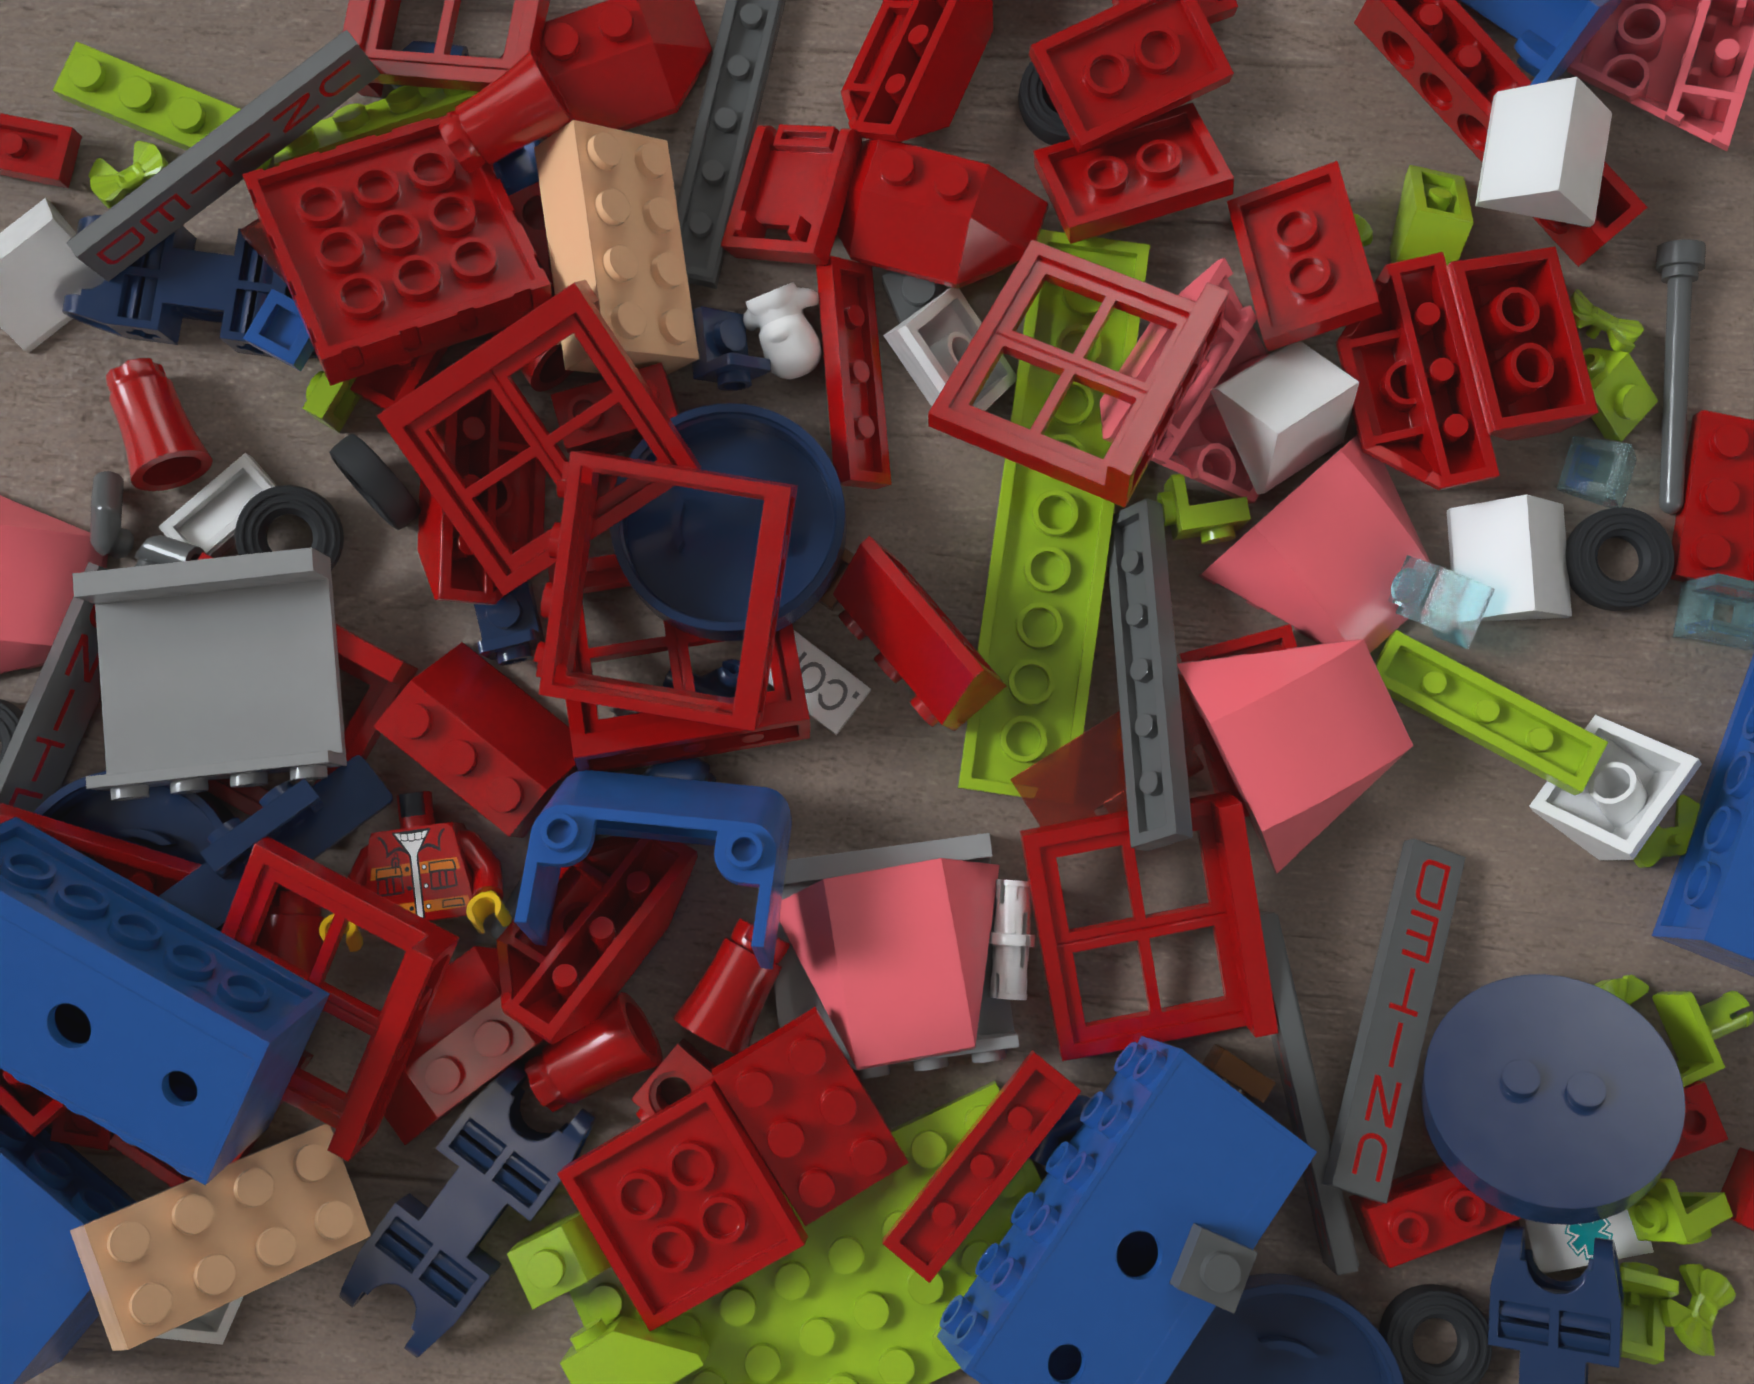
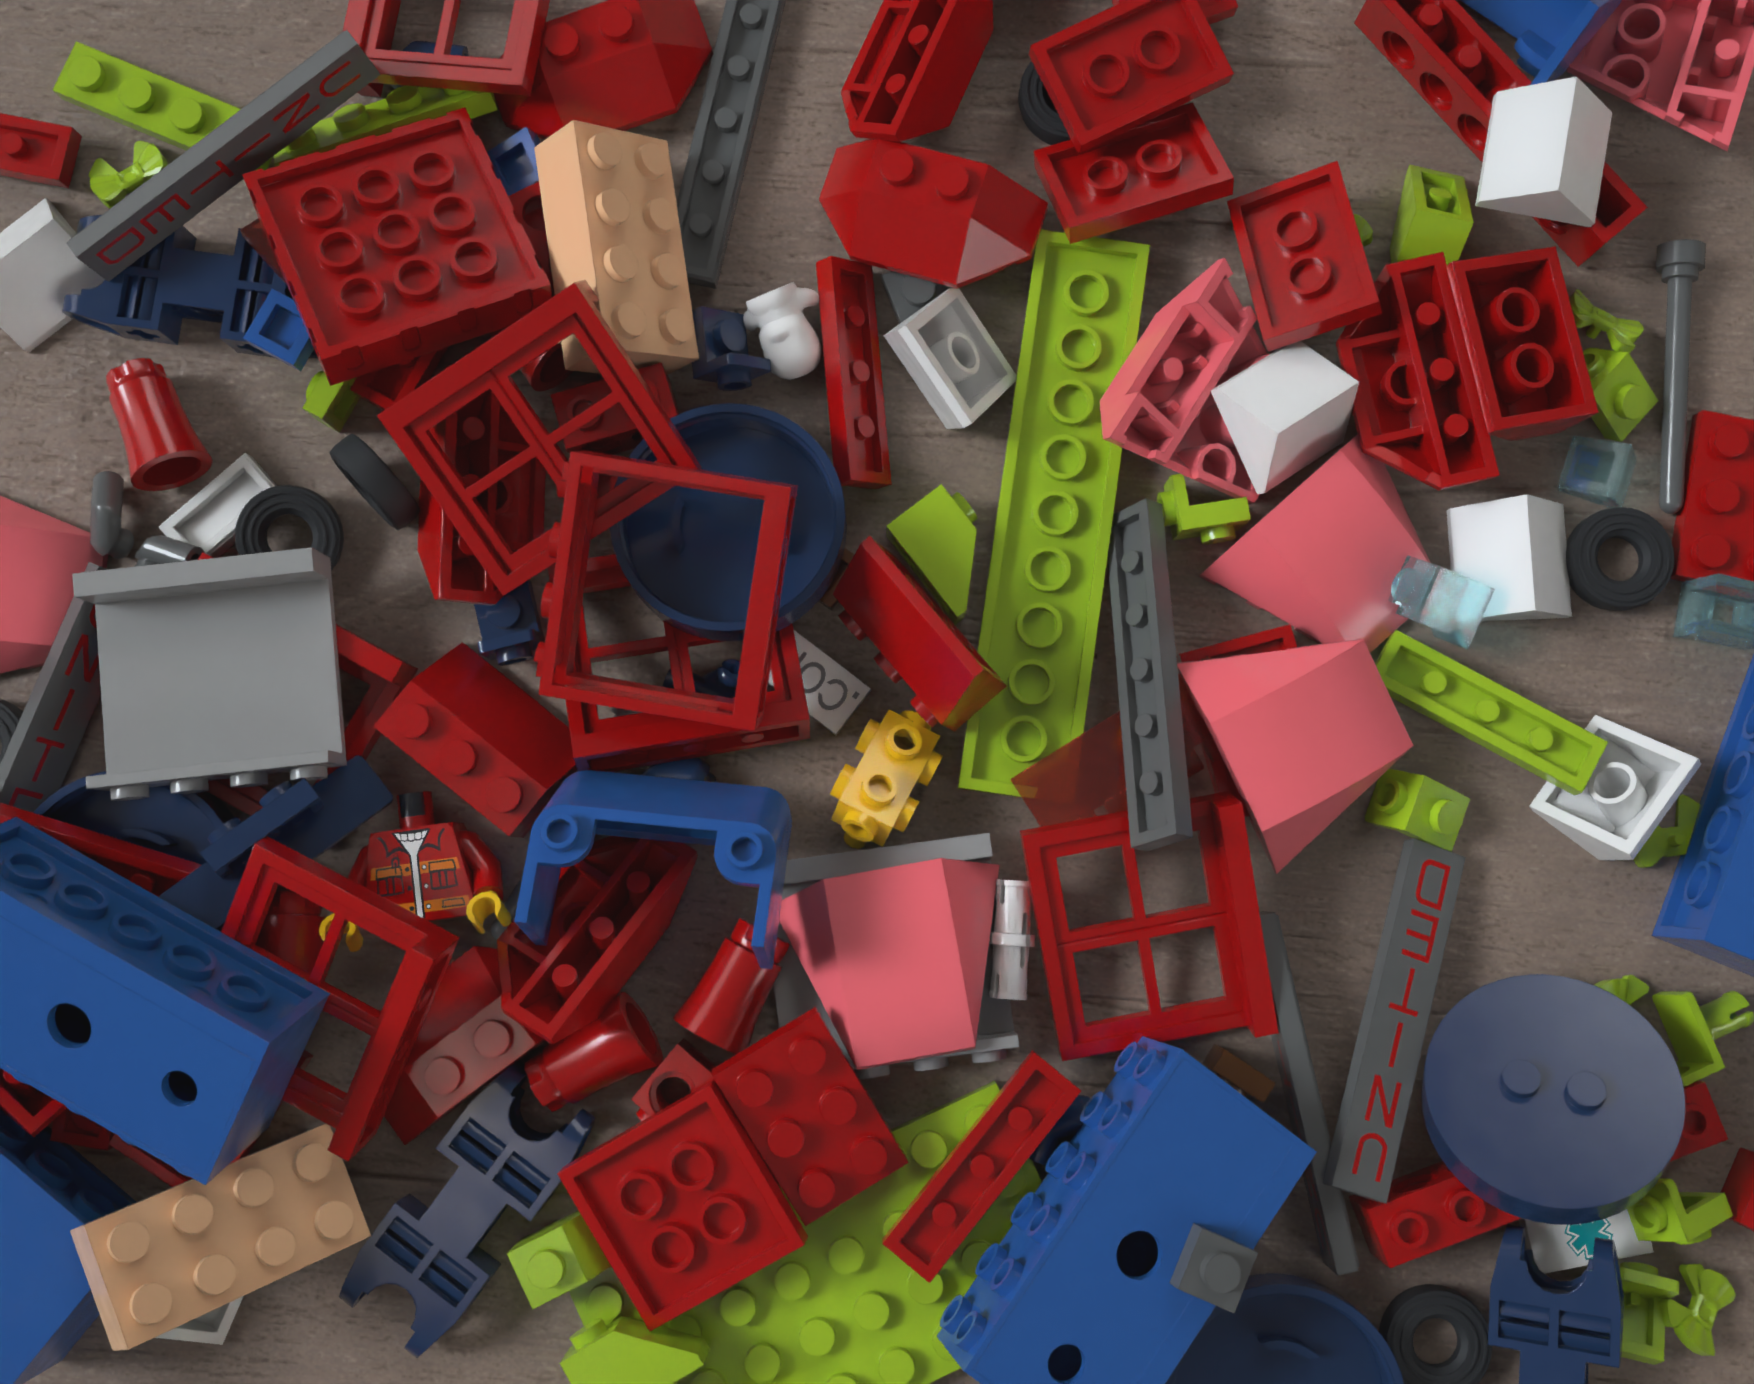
(506, 115): red plant -> none
(792, 190): red container -> none
(879, 789): none -> yellow brick
(939, 547): none -> lime slope
(1153, 401): red window -> none
(1417, 808): none -> lime bracket

